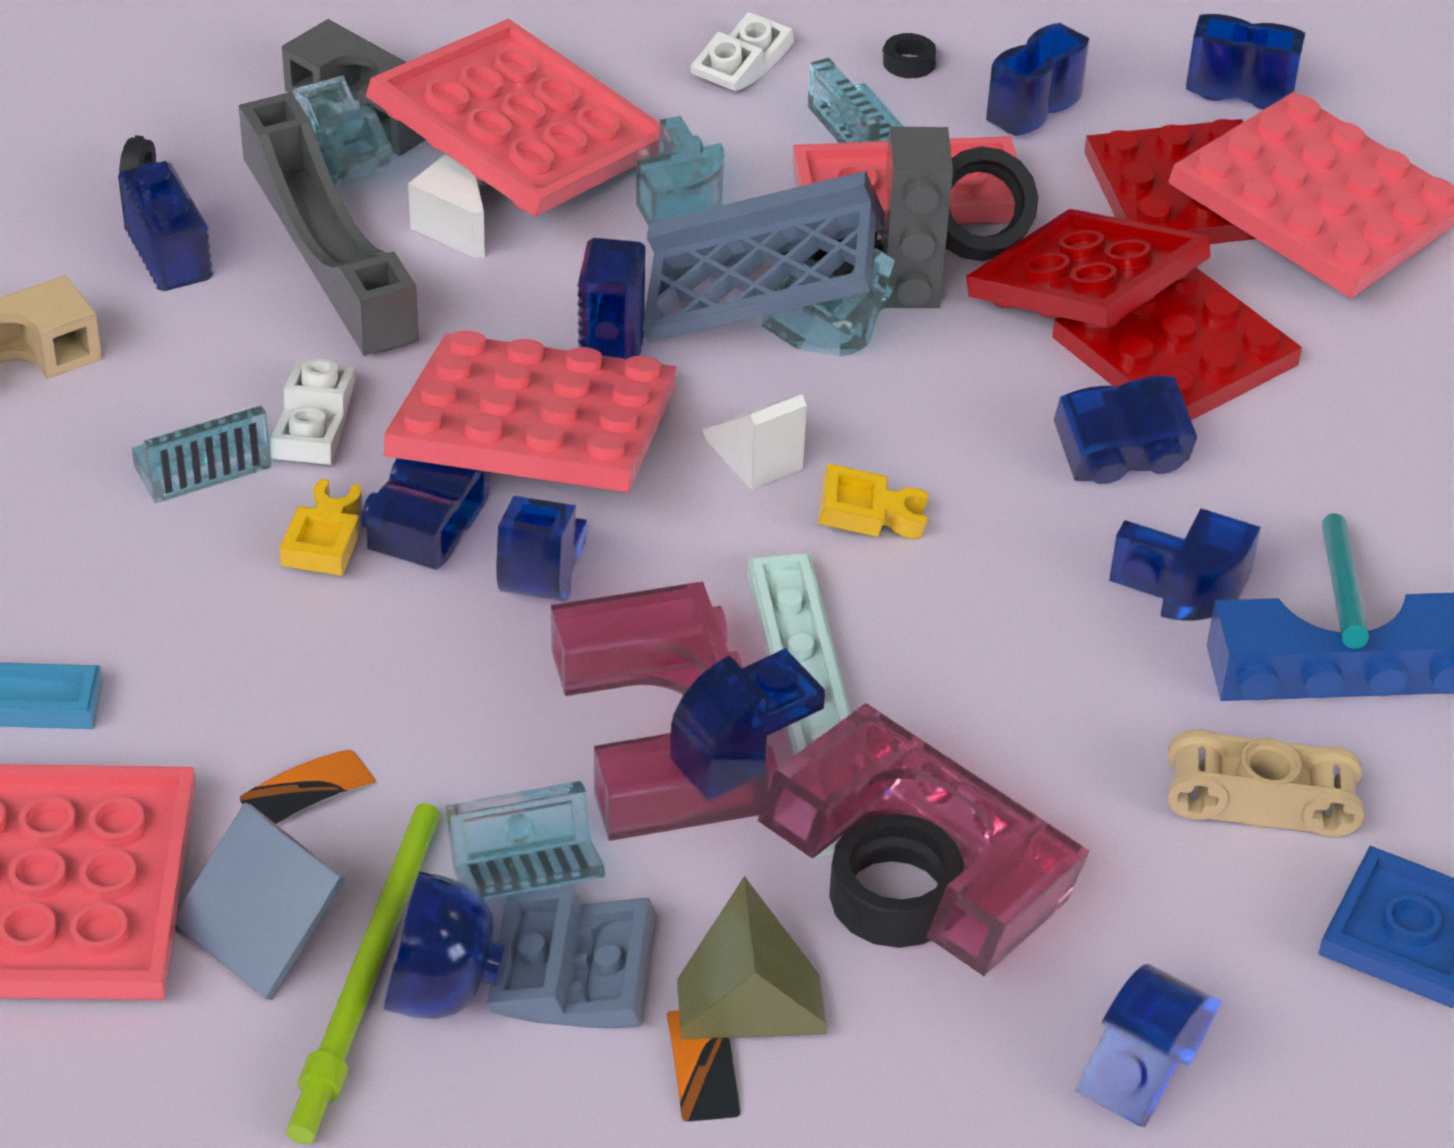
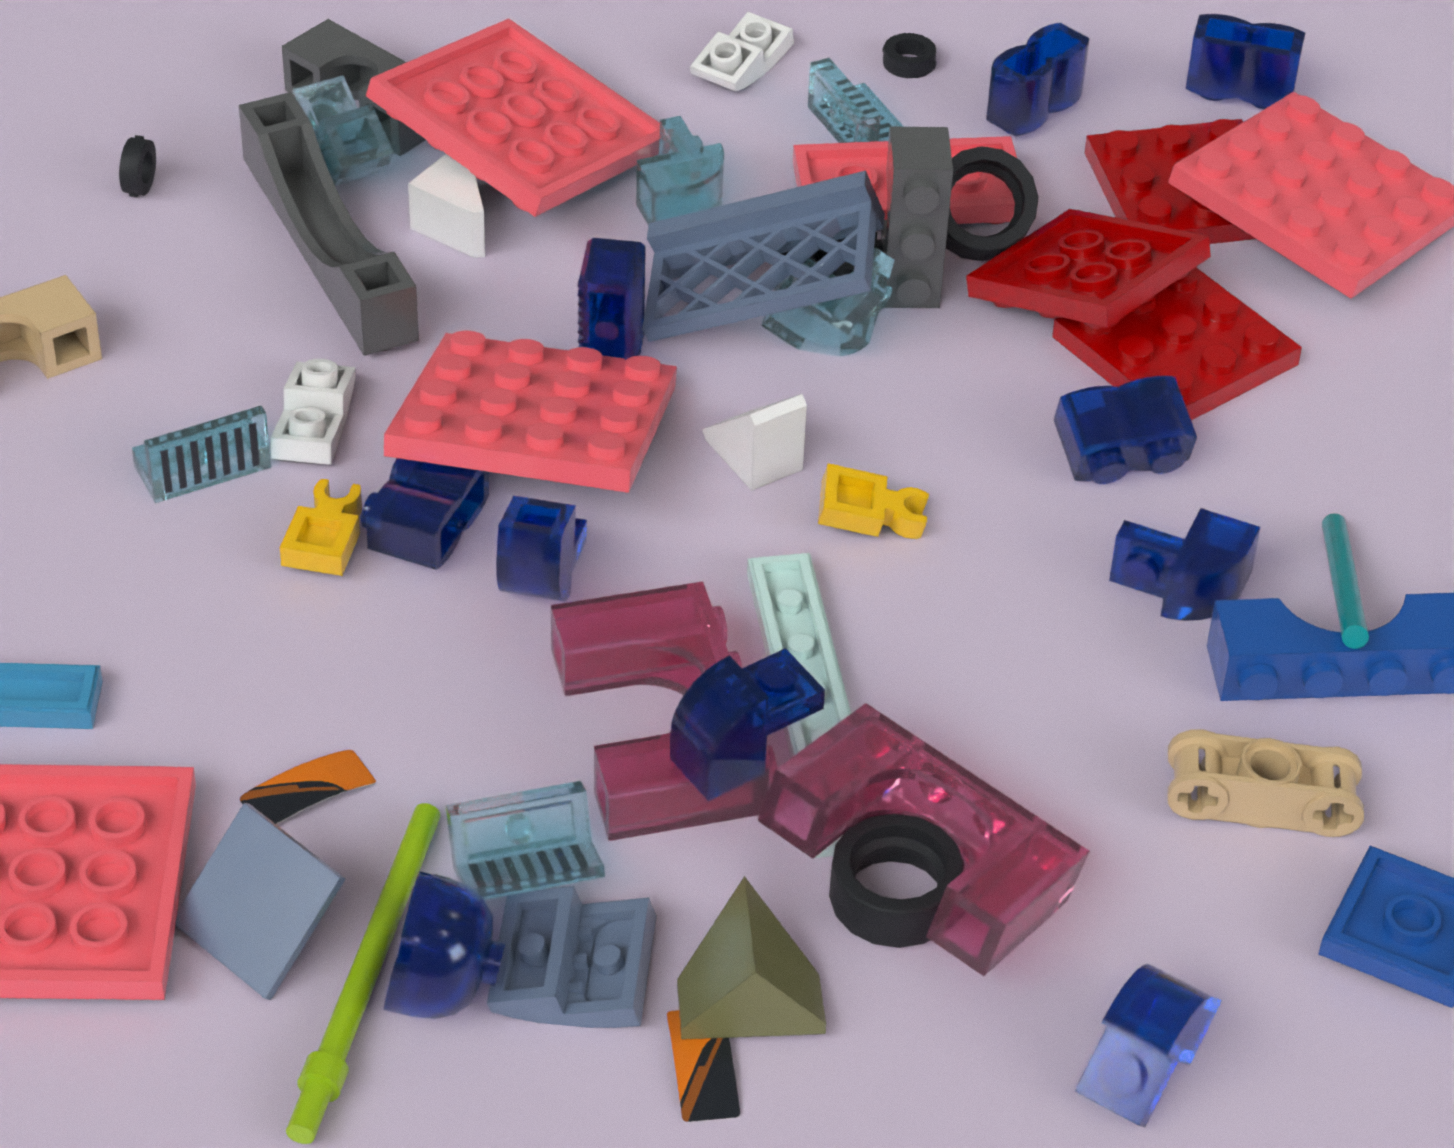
(165, 225): clear blue brick -> none

